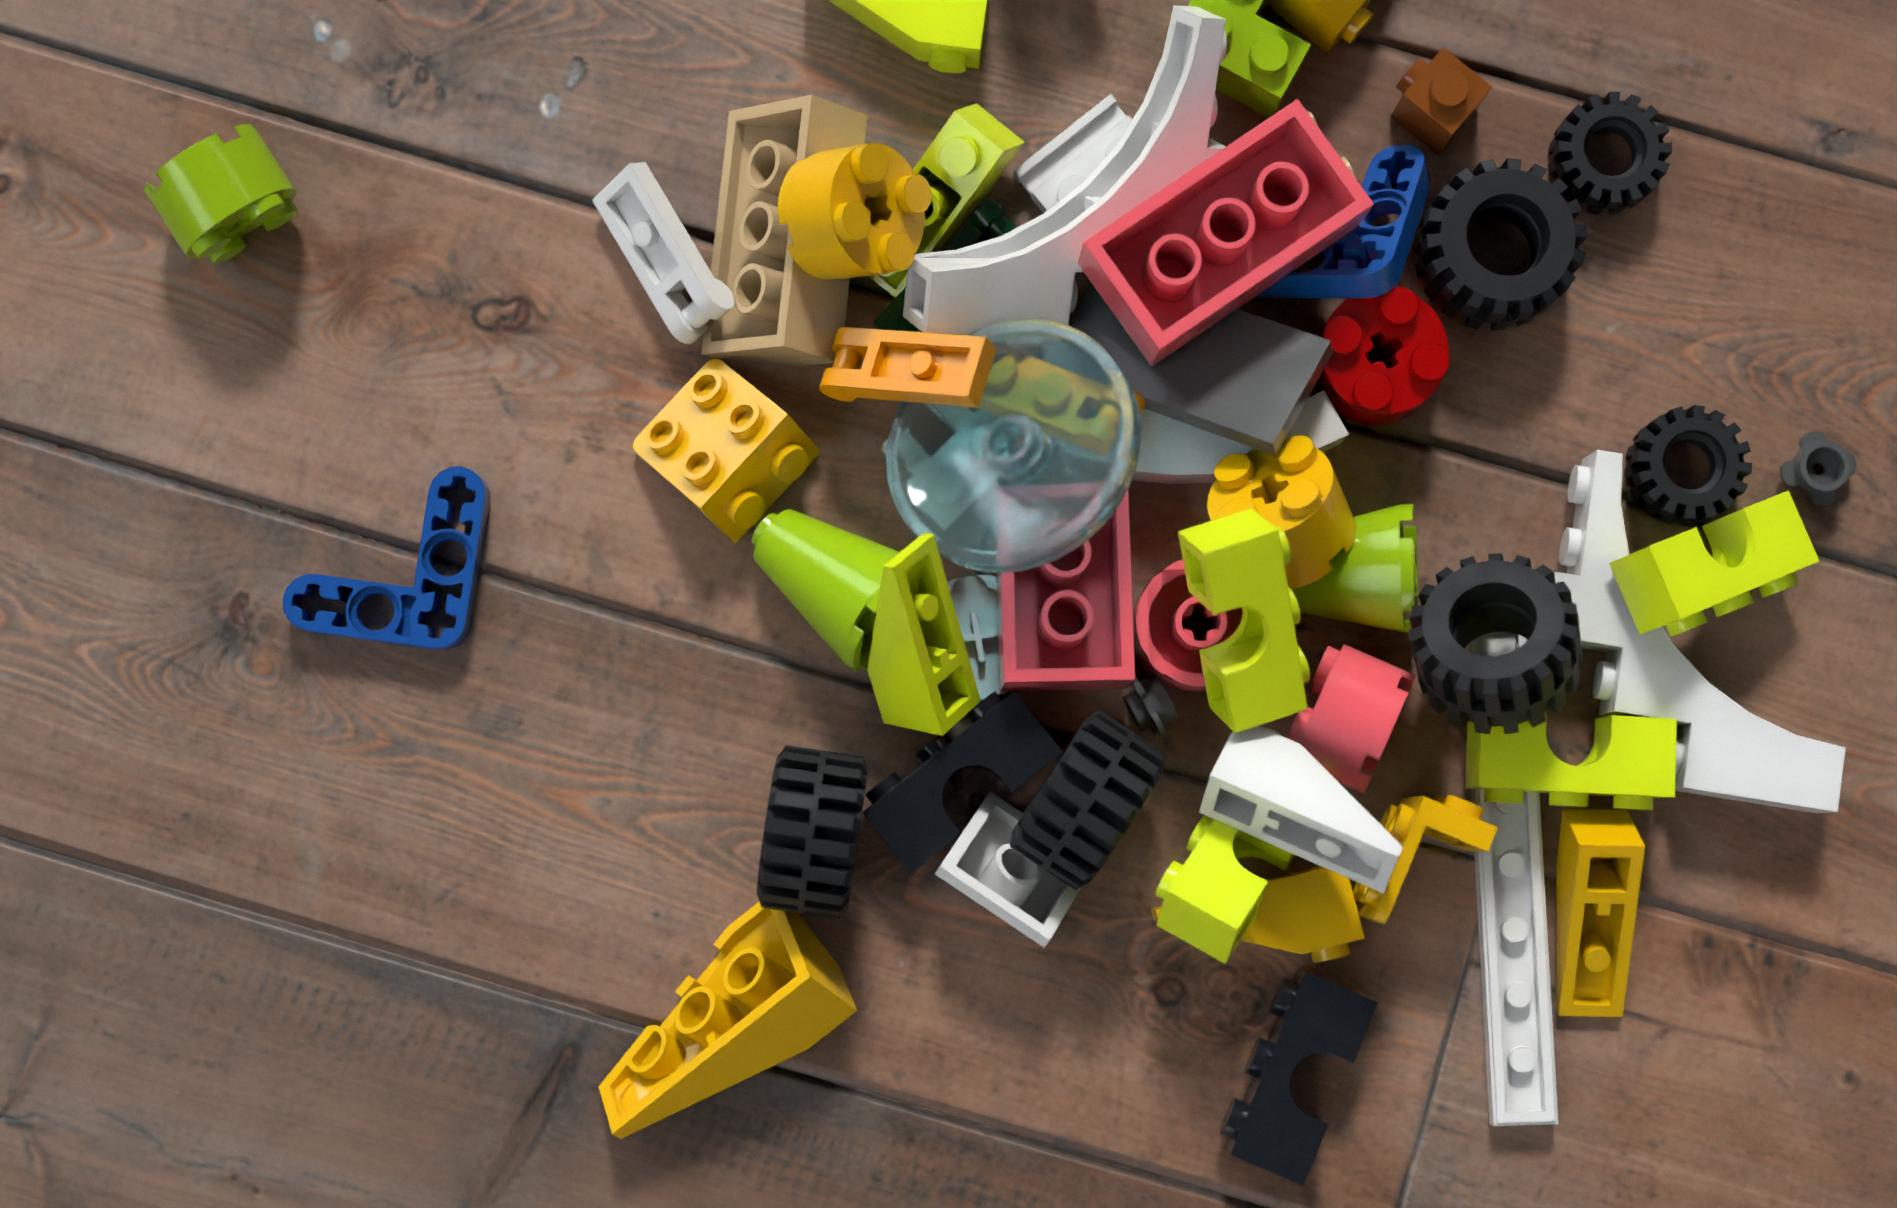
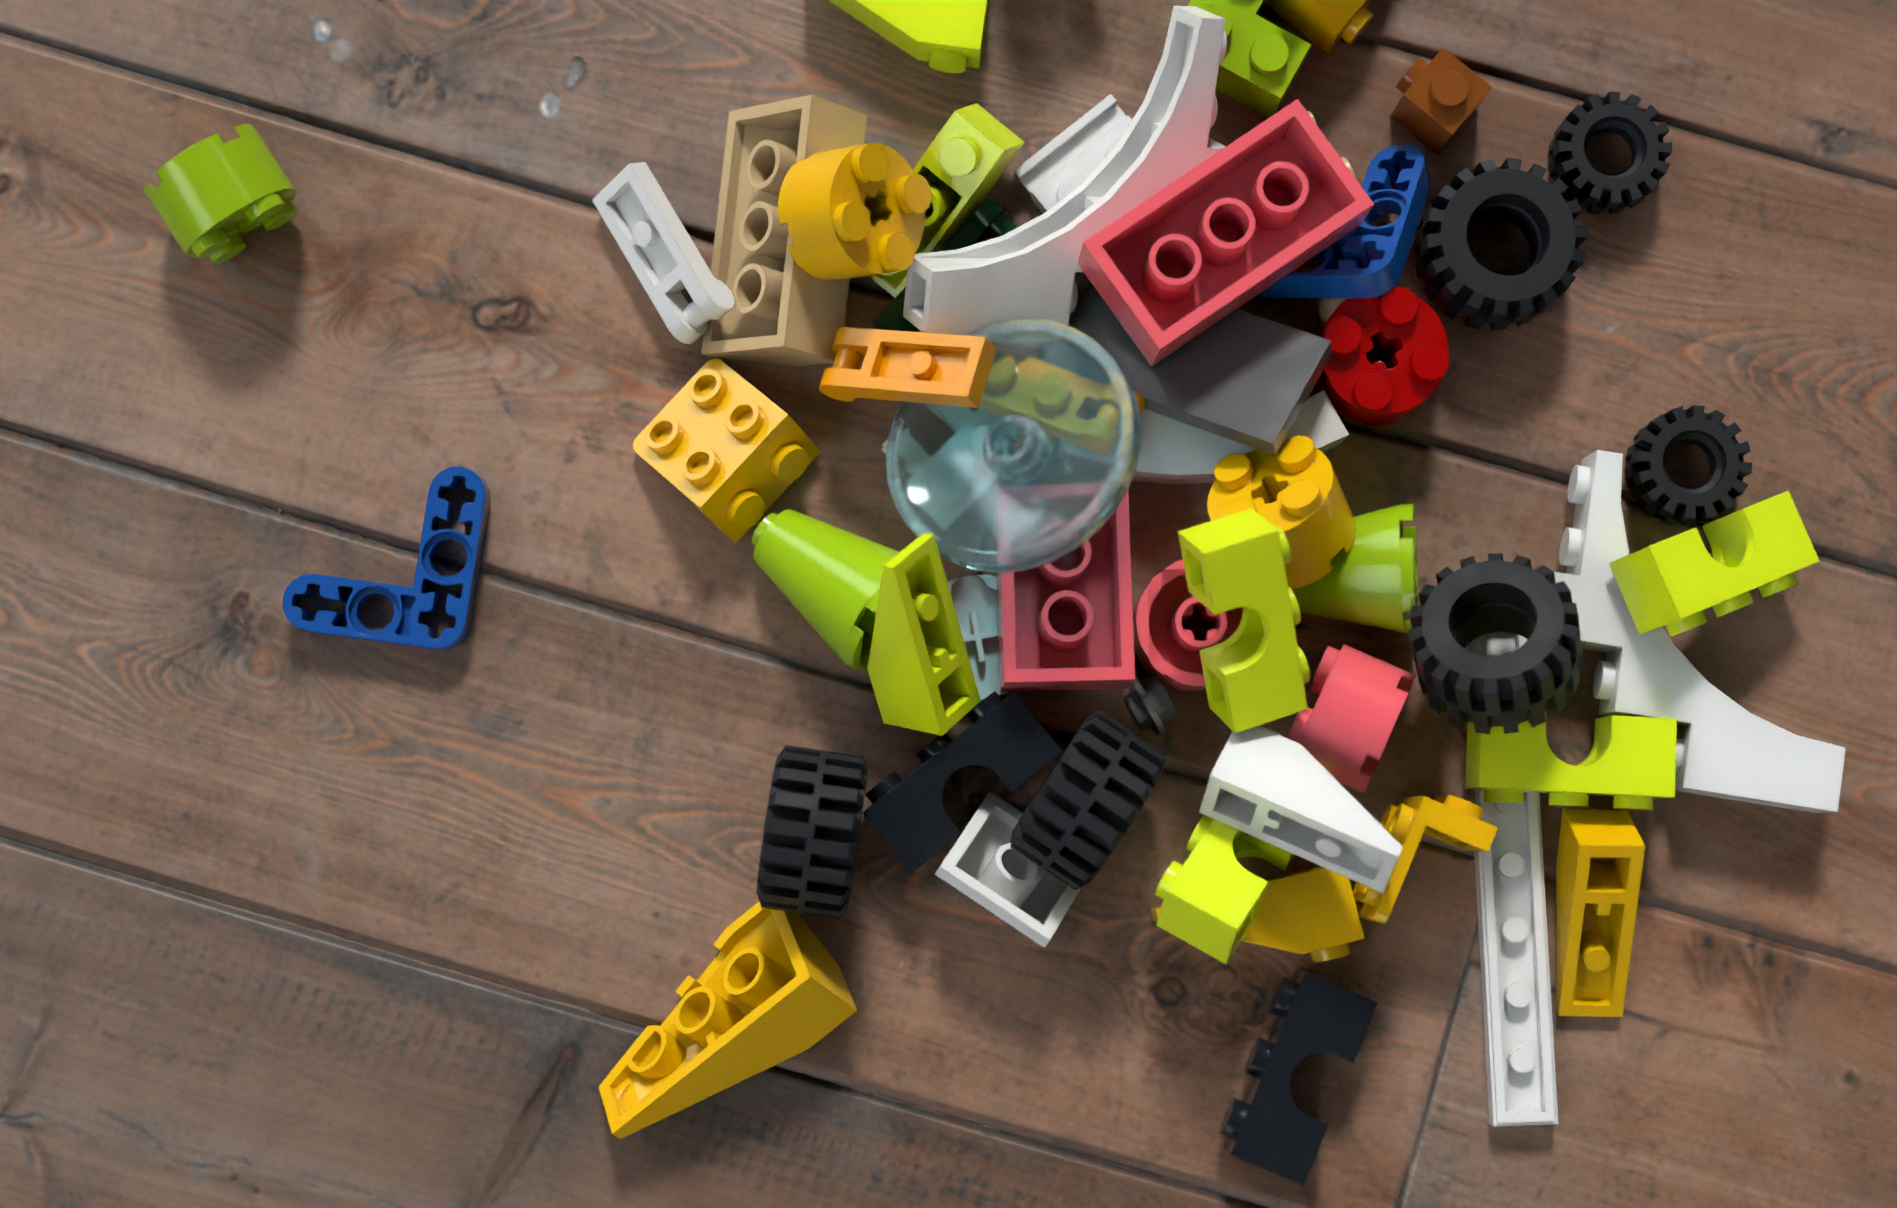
(1836, 466): dark grey plate -> none

